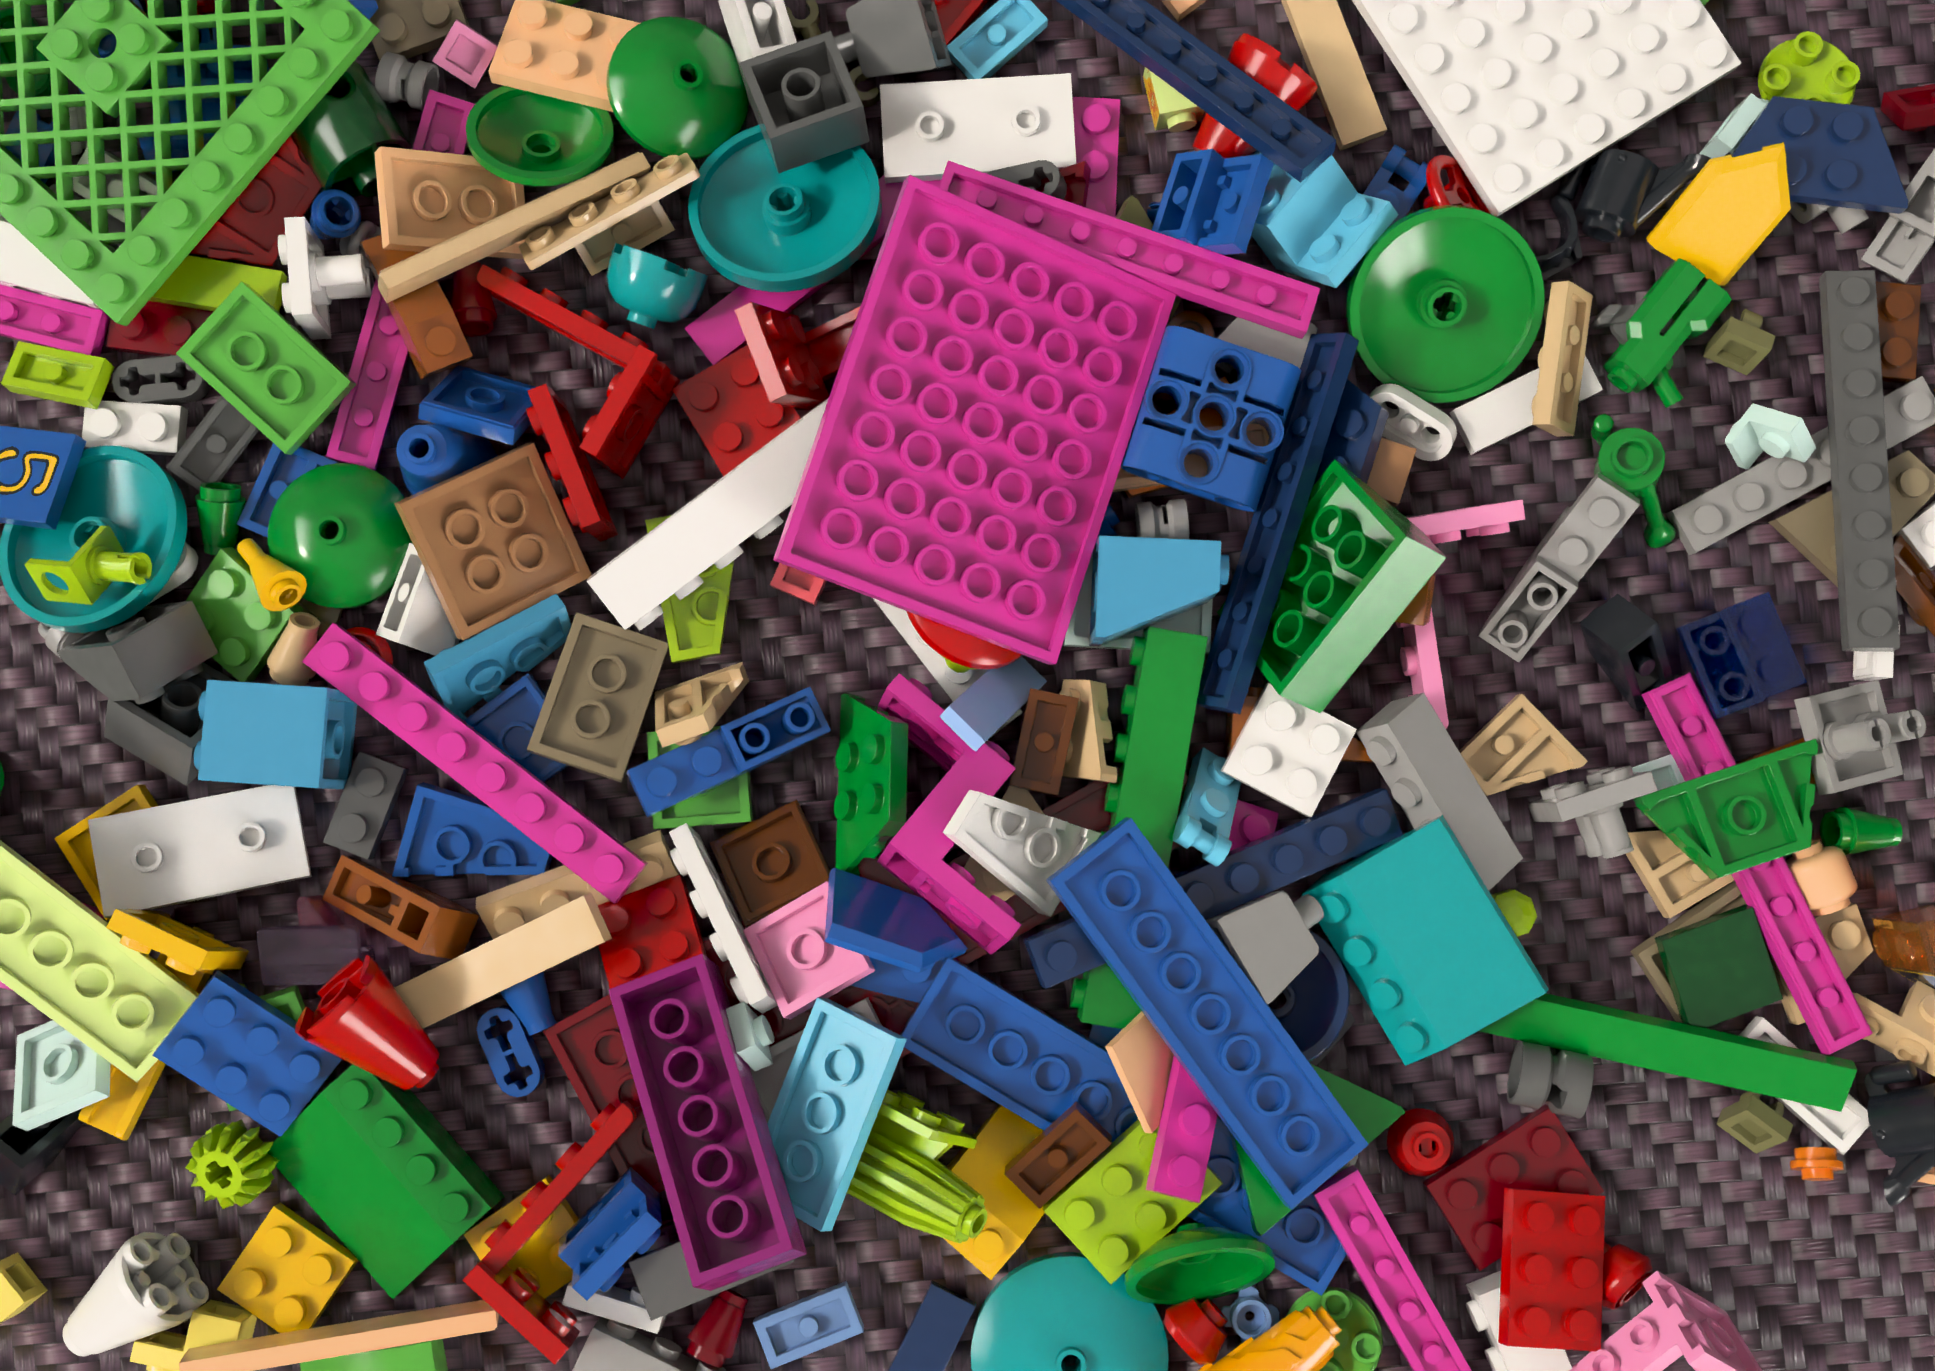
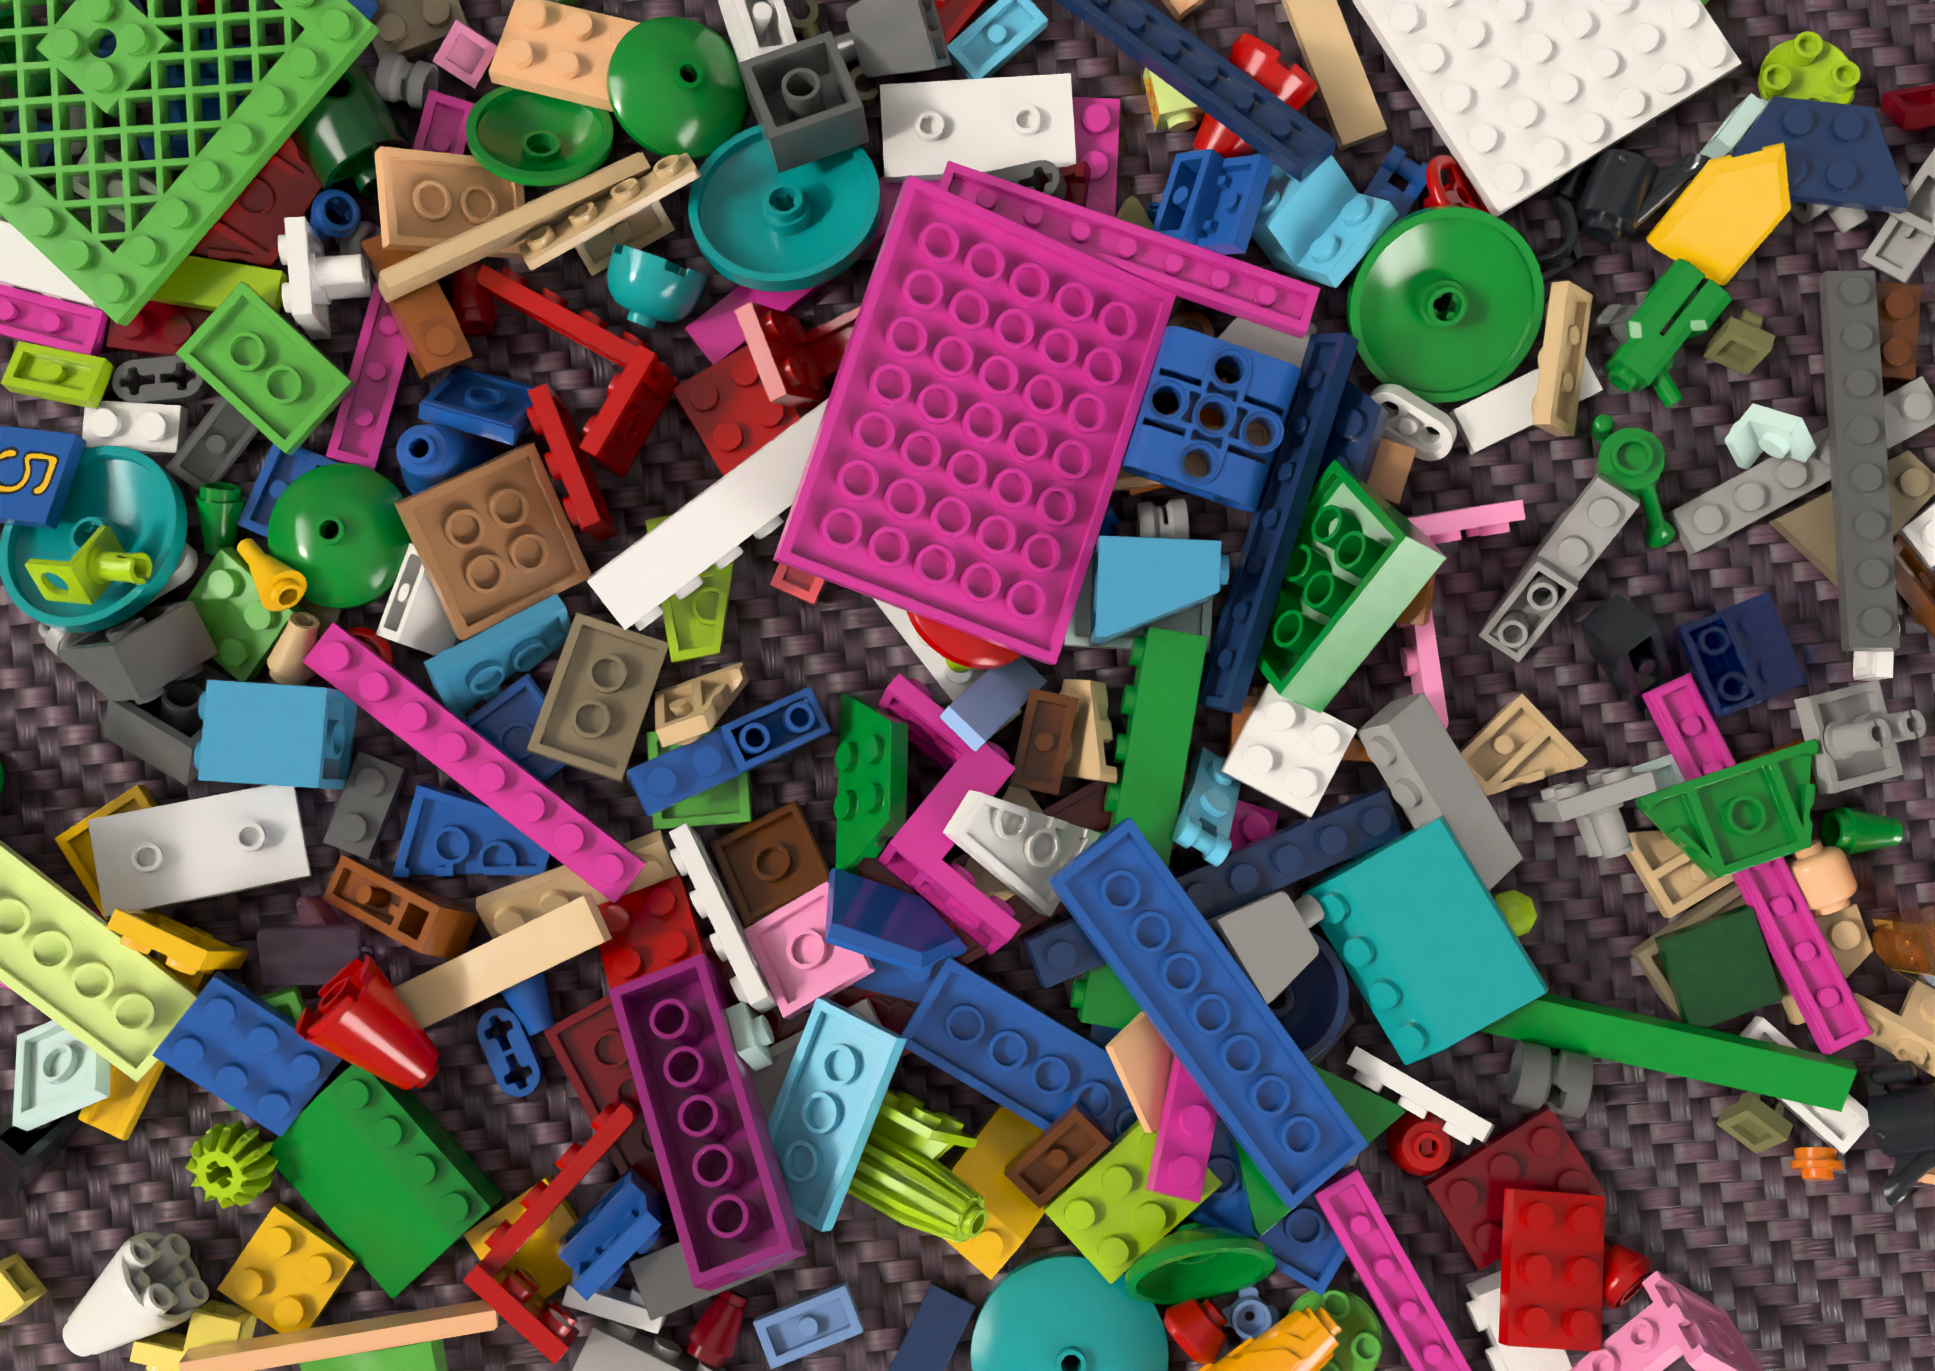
(1419, 1098): none -> white wing

